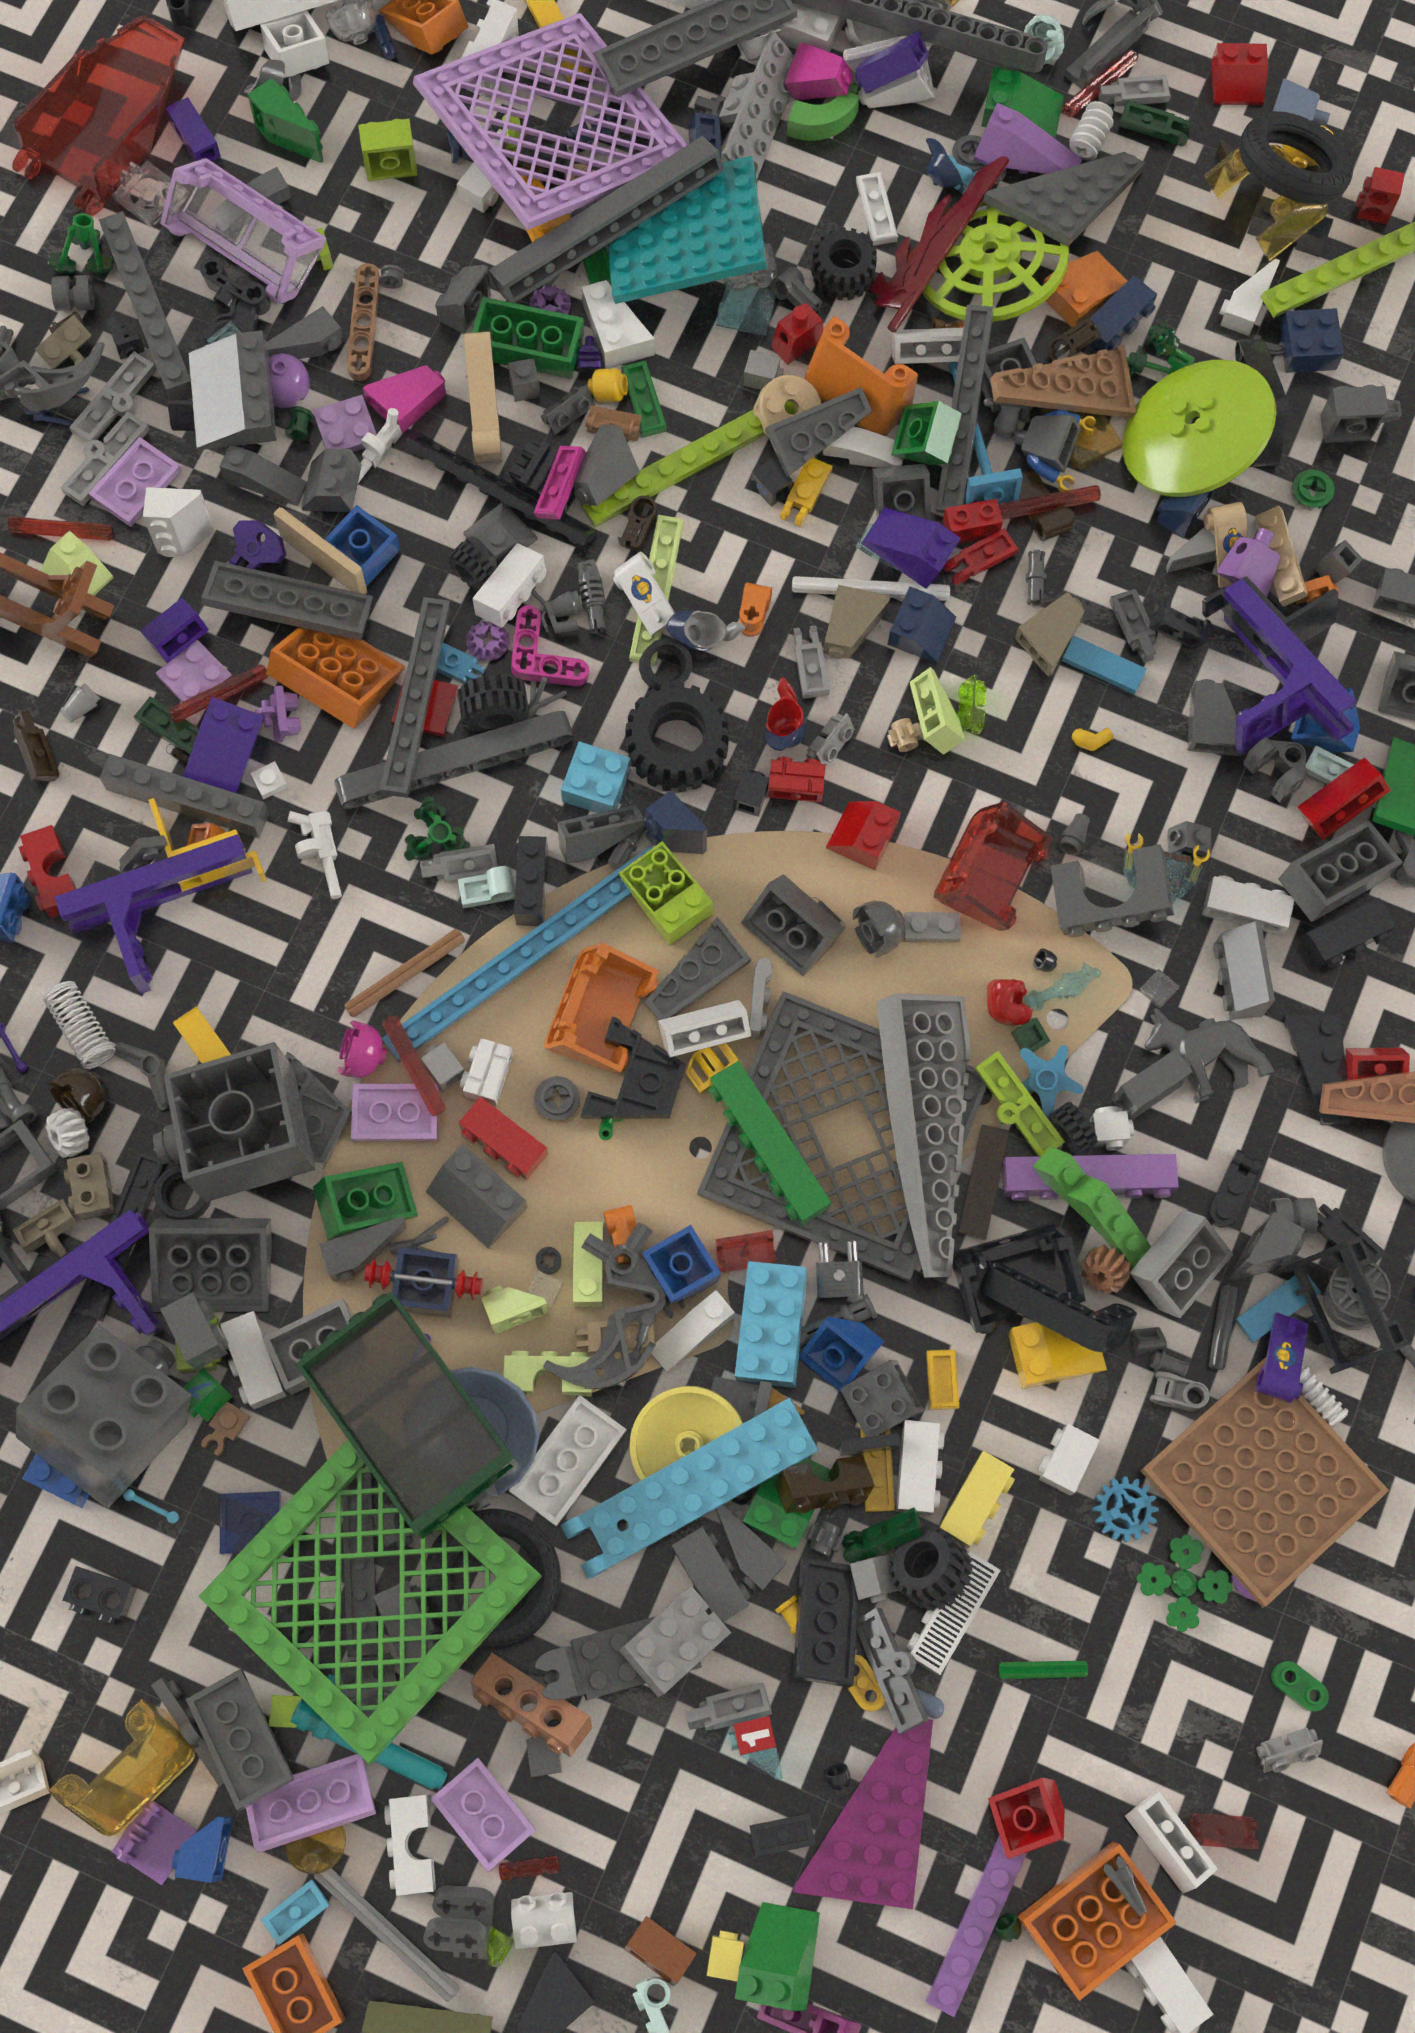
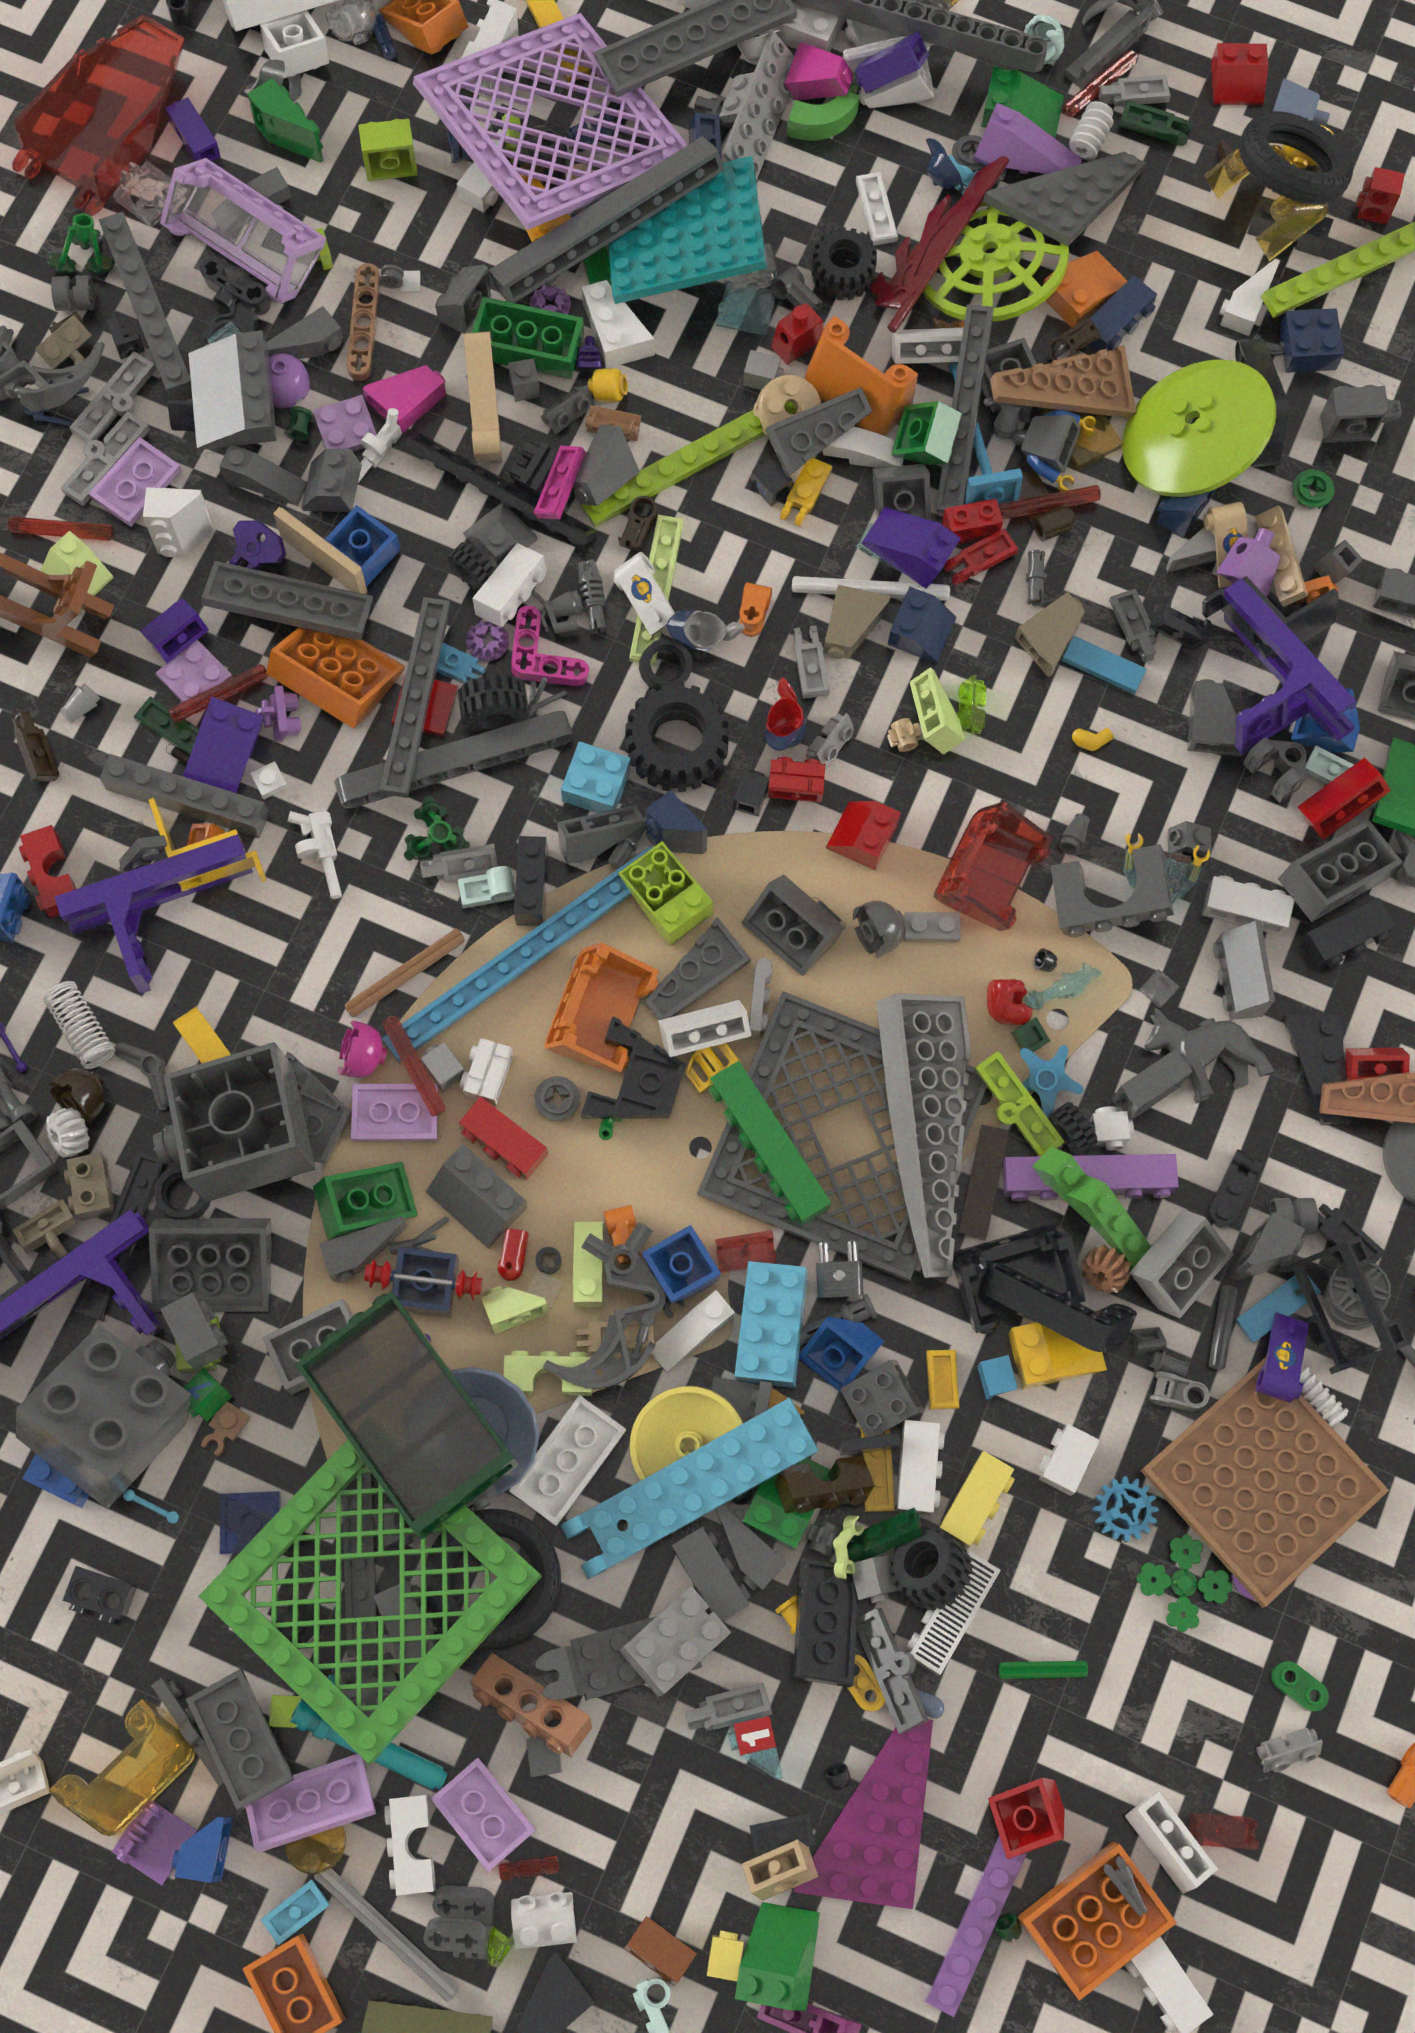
(252, 1361): white brick -> none
(411, 281): none -> white sticker
(513, 1254): none -> red piece
(644, 399): green tile -> none
(779, 1870): none -> tan brick
(843, 1564): none -> yellowish green arm
(997, 1376): none -> dark azure panel
(1167, 344): dark green plant -> none

